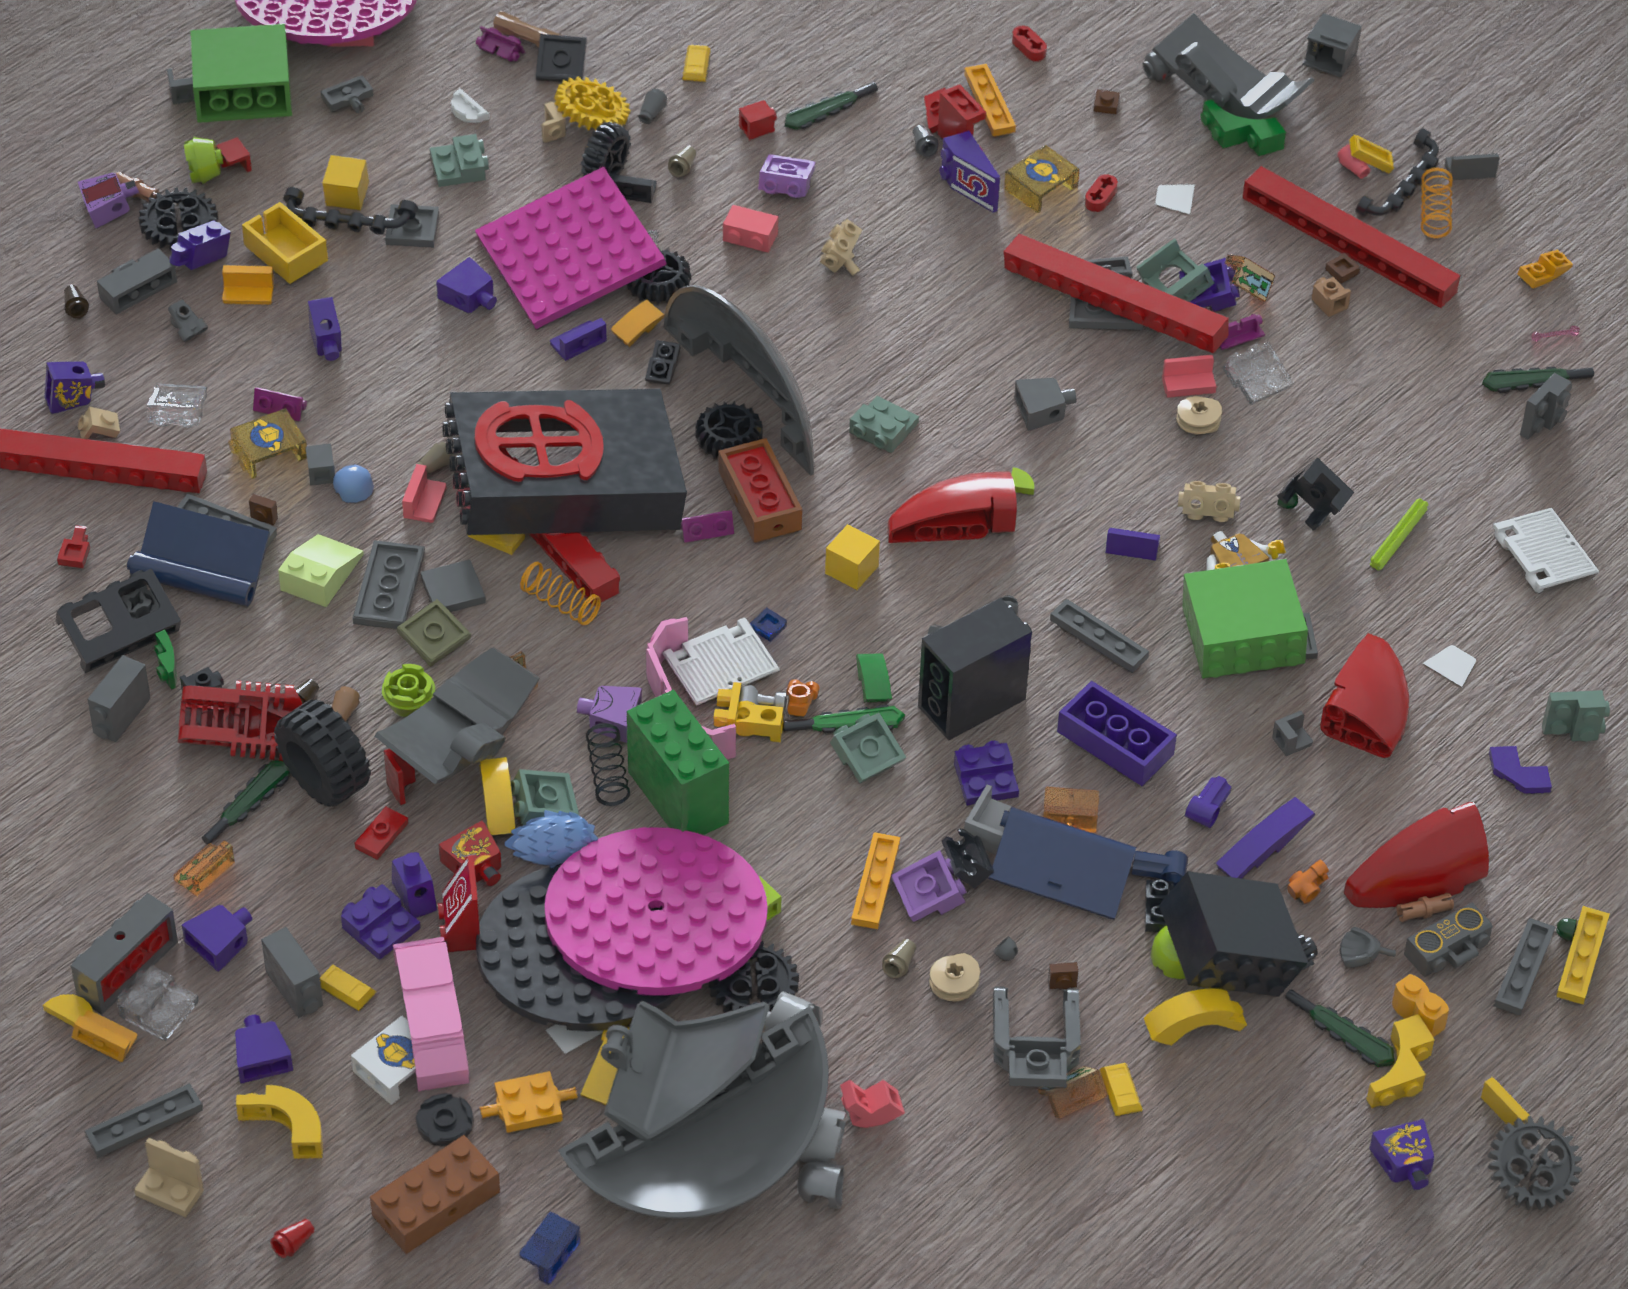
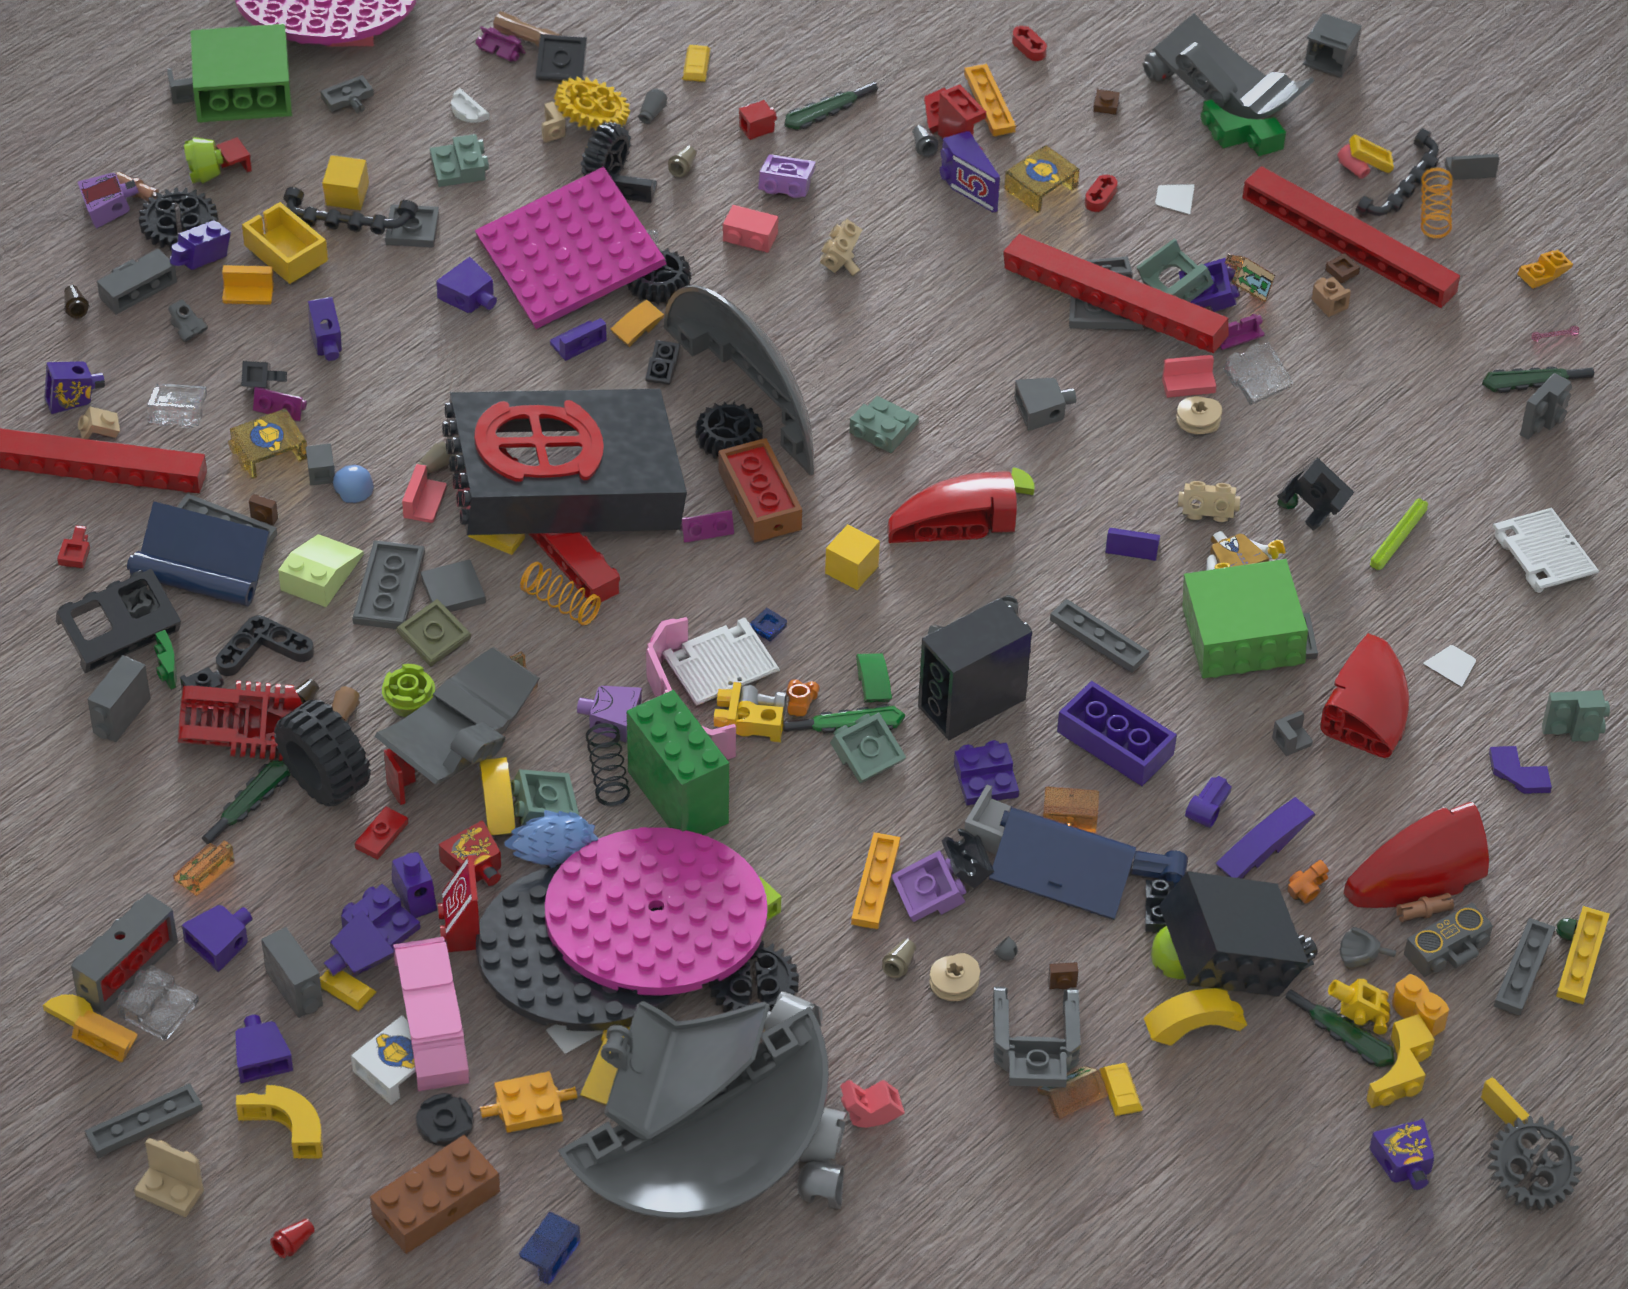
(259, 375): none -> black brick
(262, 637): none -> black beam
(358, 947): none -> dark purple torso
(1362, 1003): none -> yellow piece

